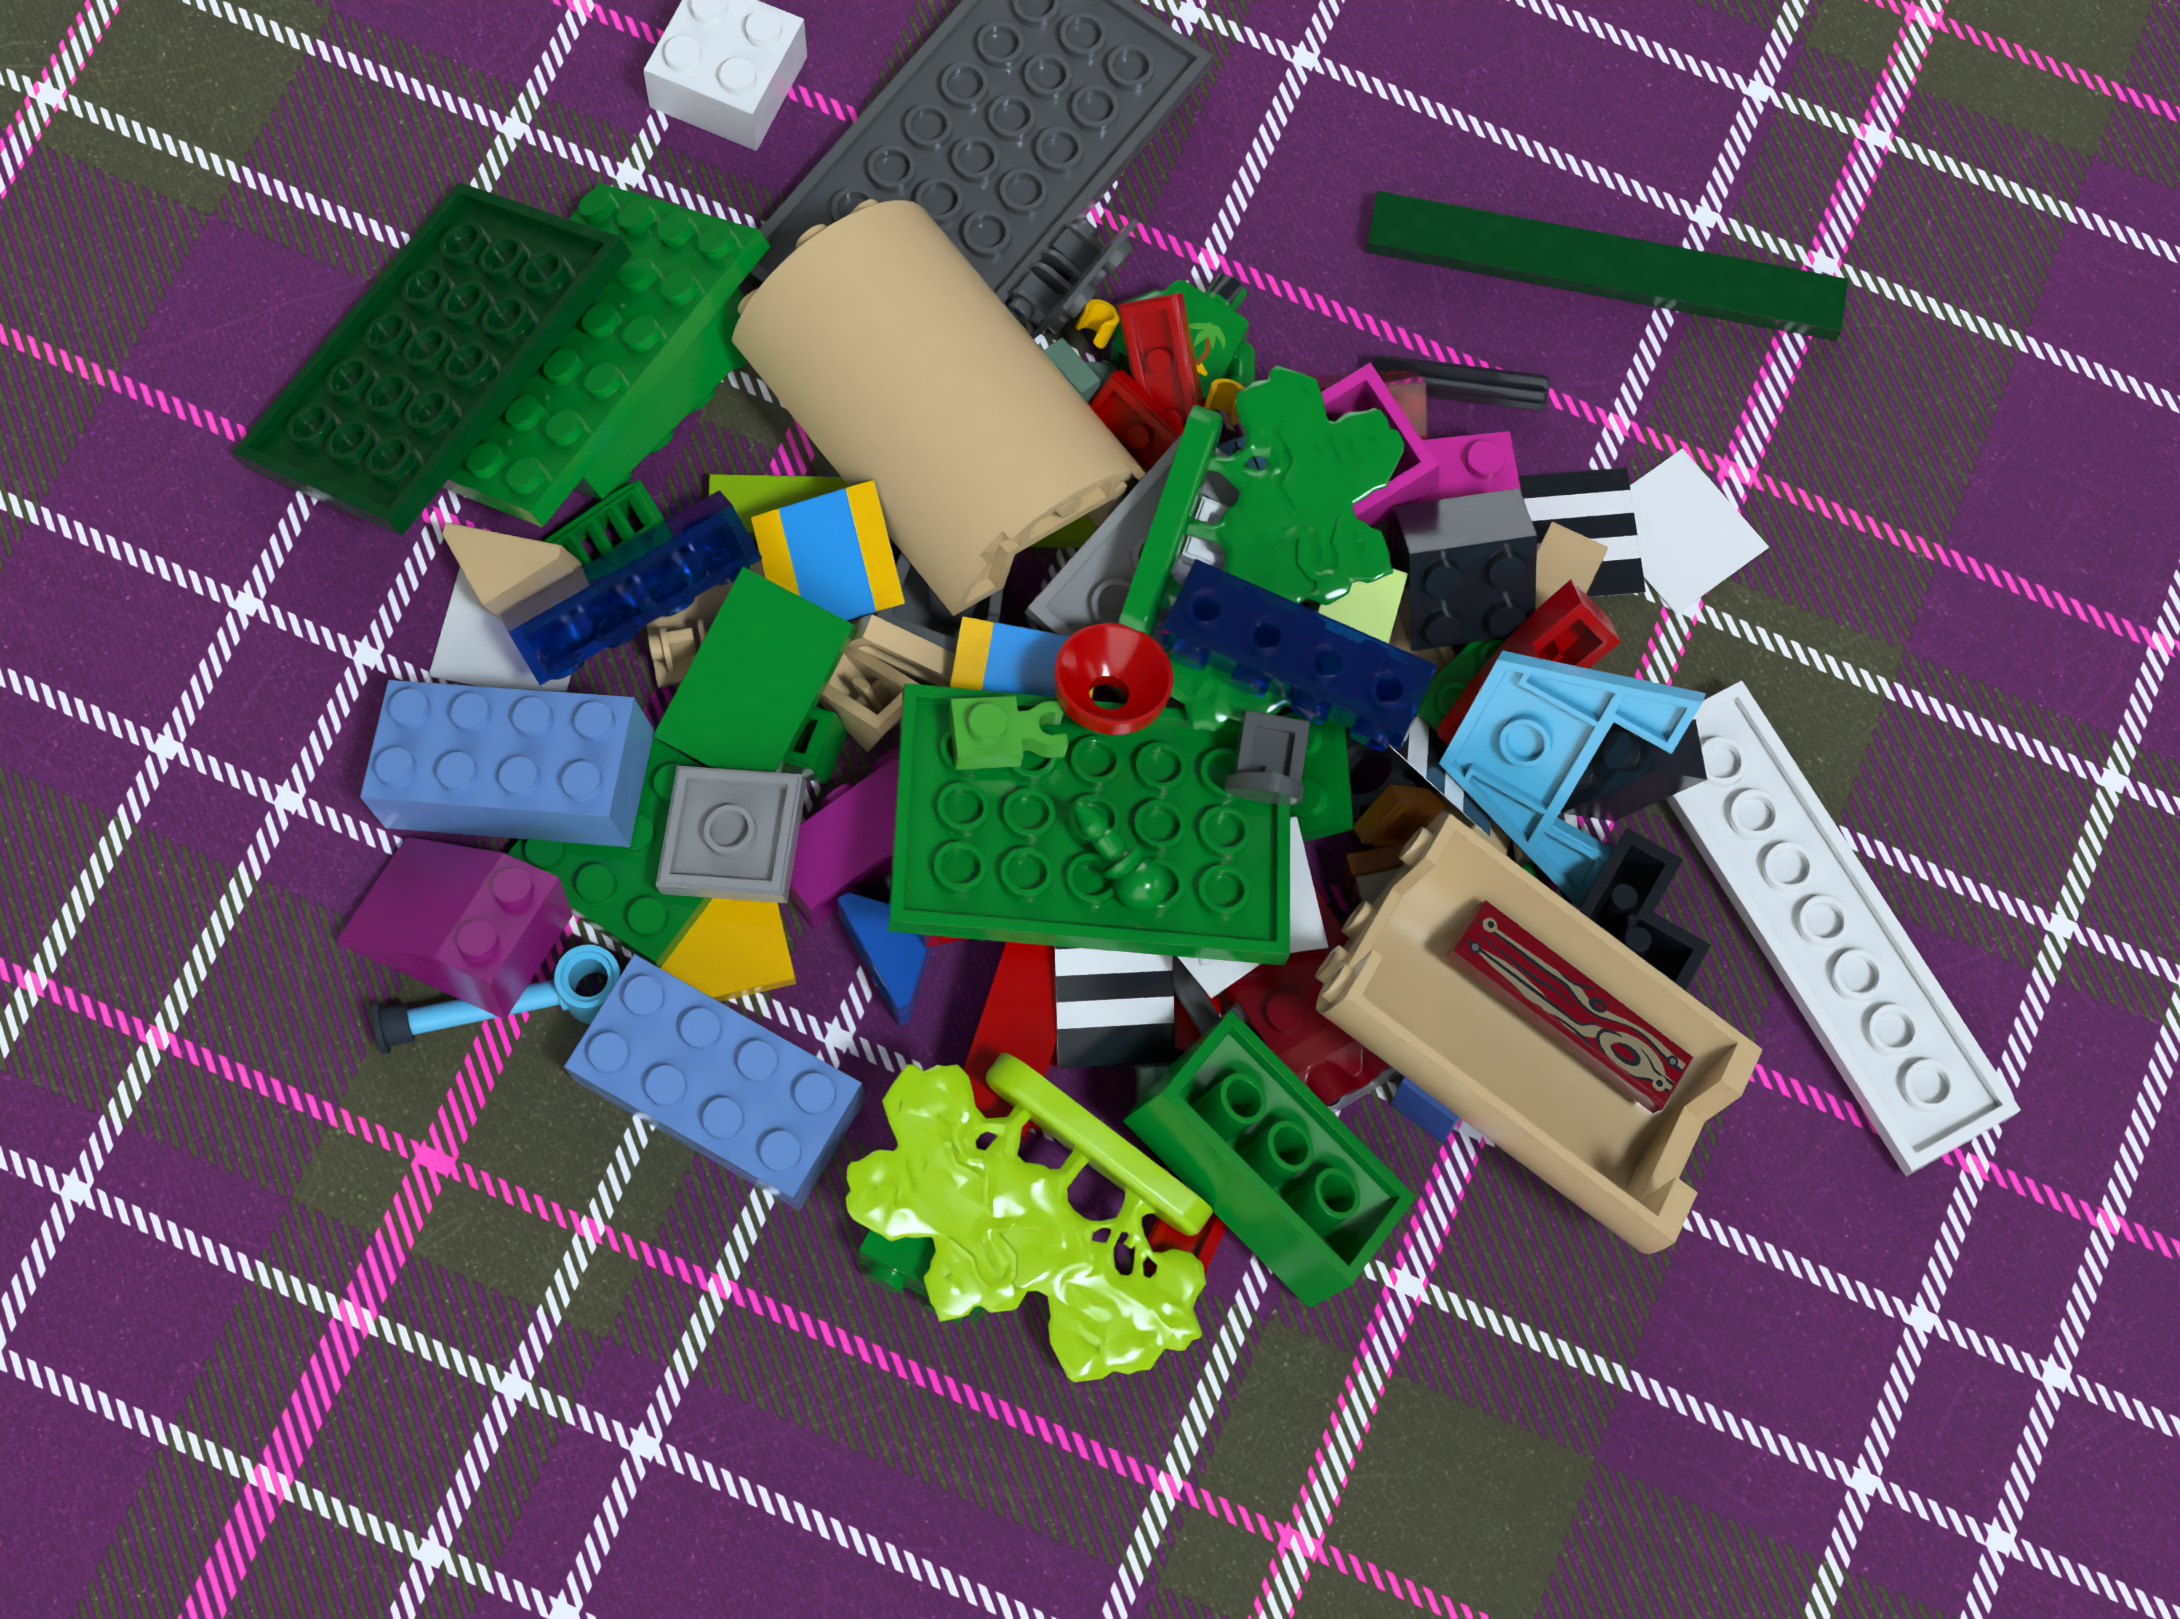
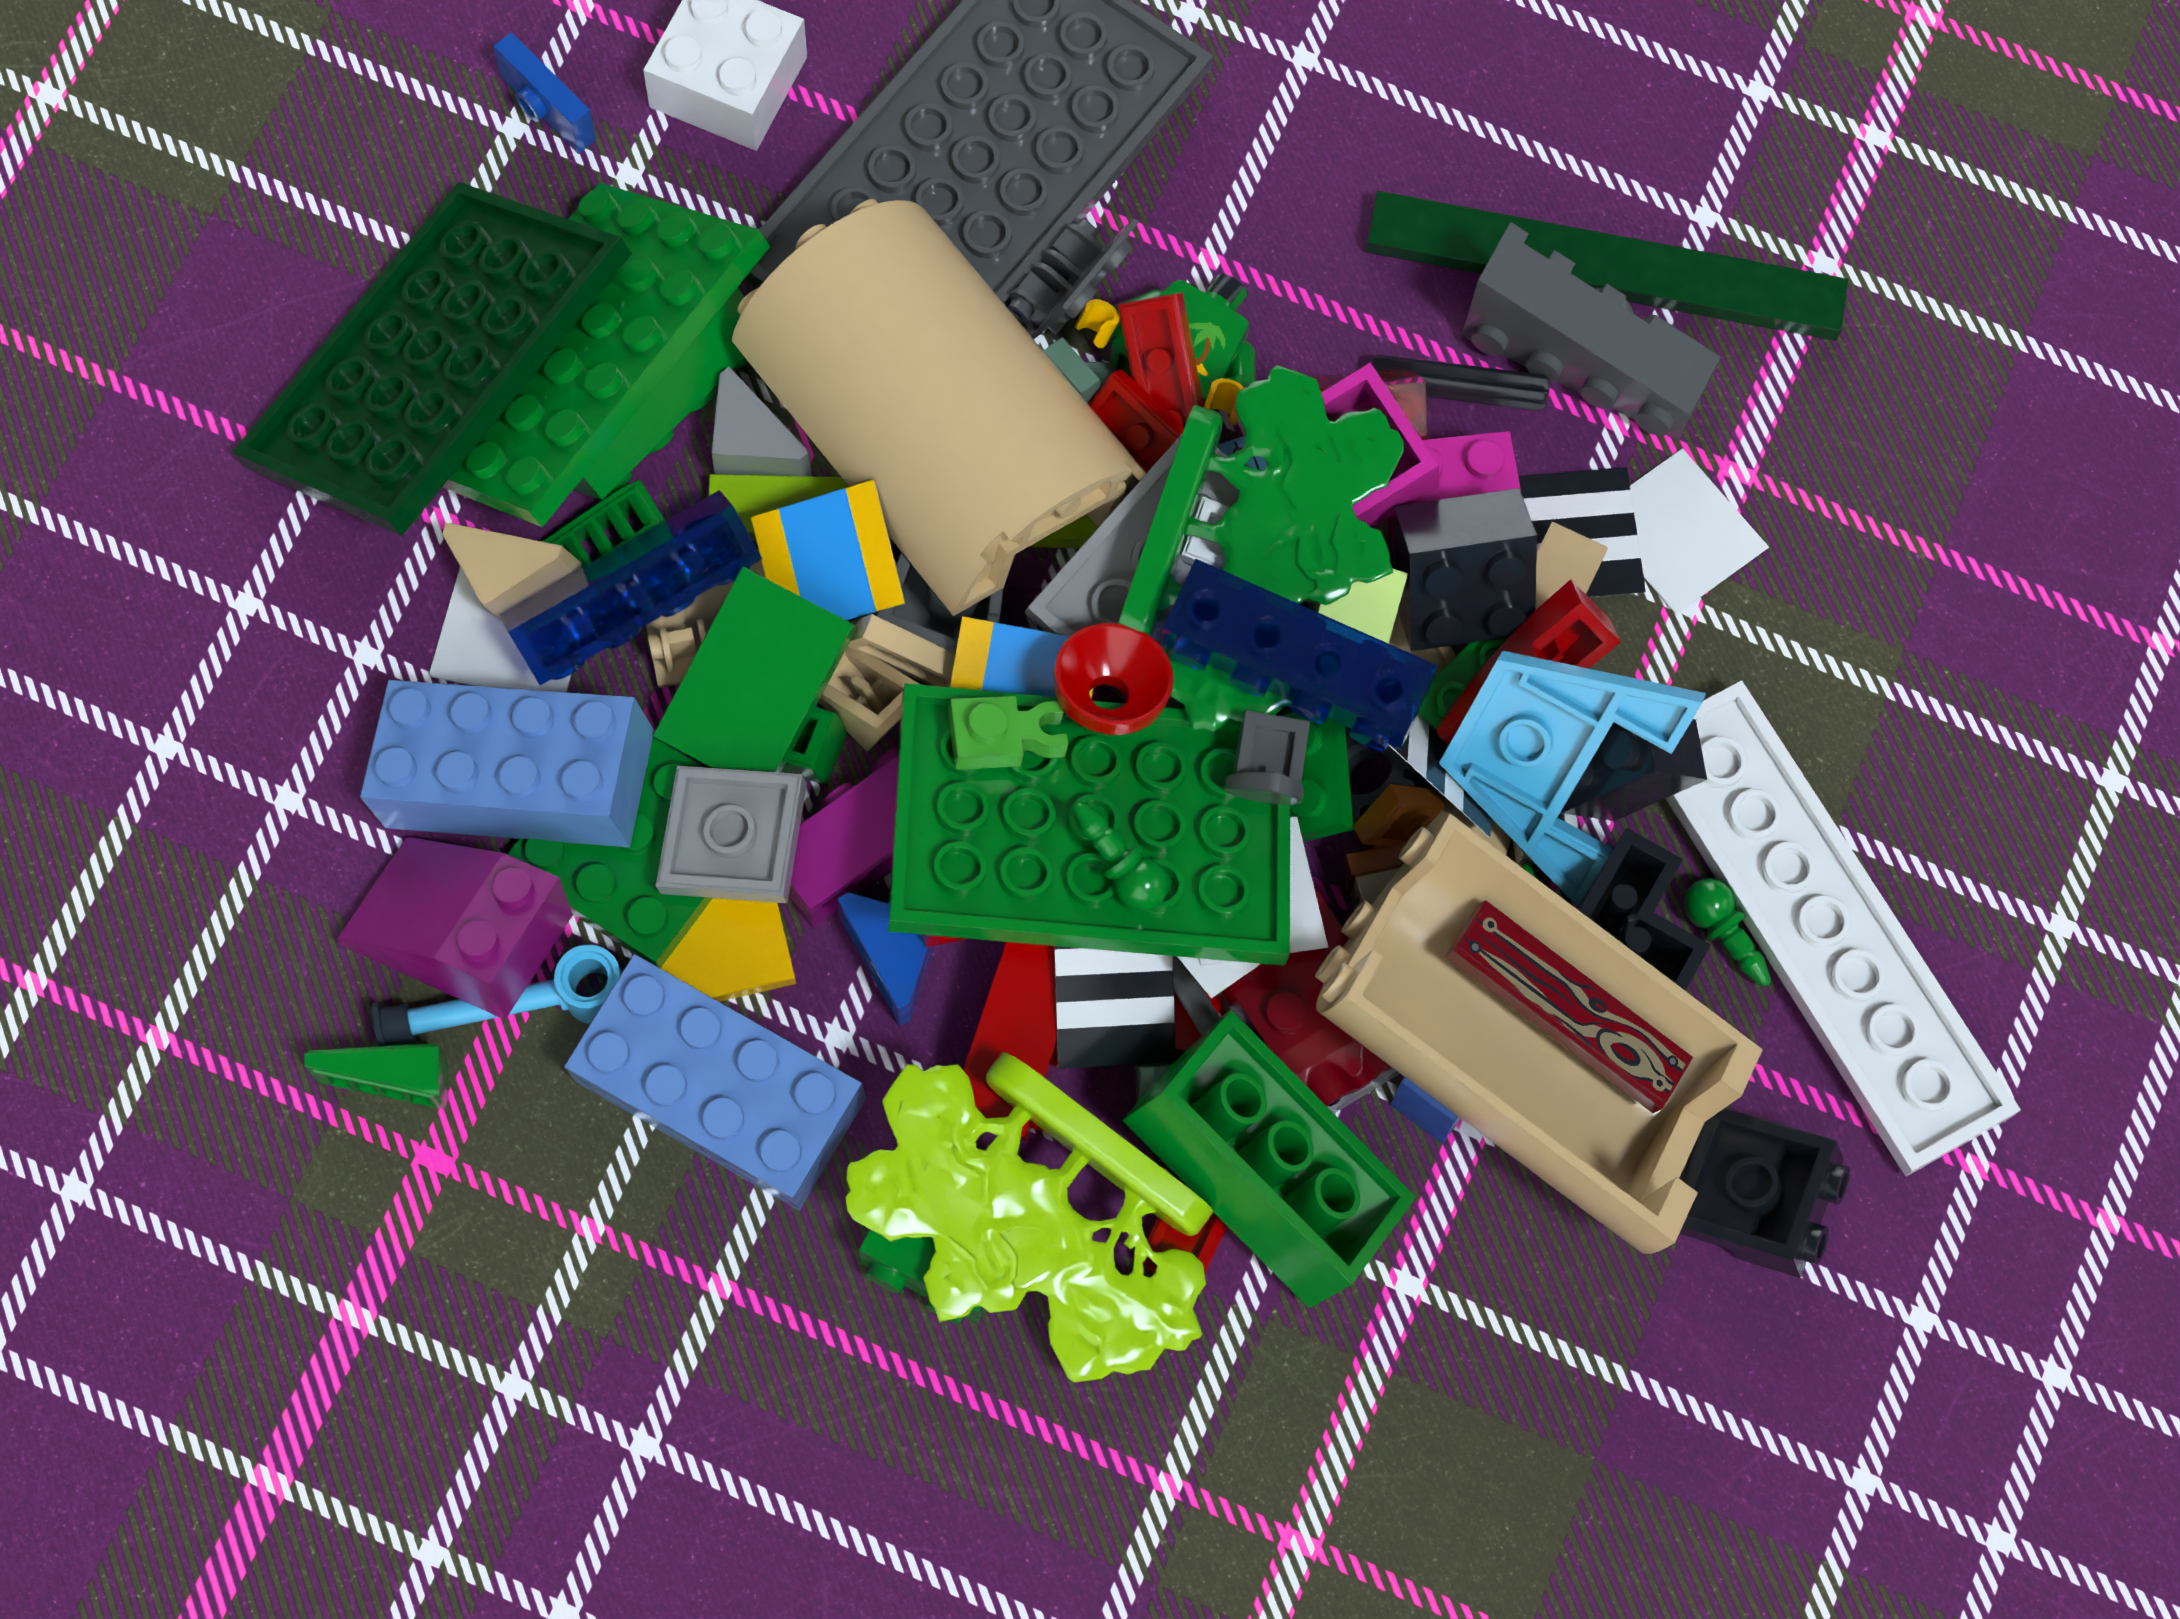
(395, 1072): none -> green slope
(544, 94): none -> blue plate
(750, 437): none -> light grey slope
(1586, 338): none -> dark grey wedge
(1712, 907): none -> green bar
(1764, 1190): none -> black plate

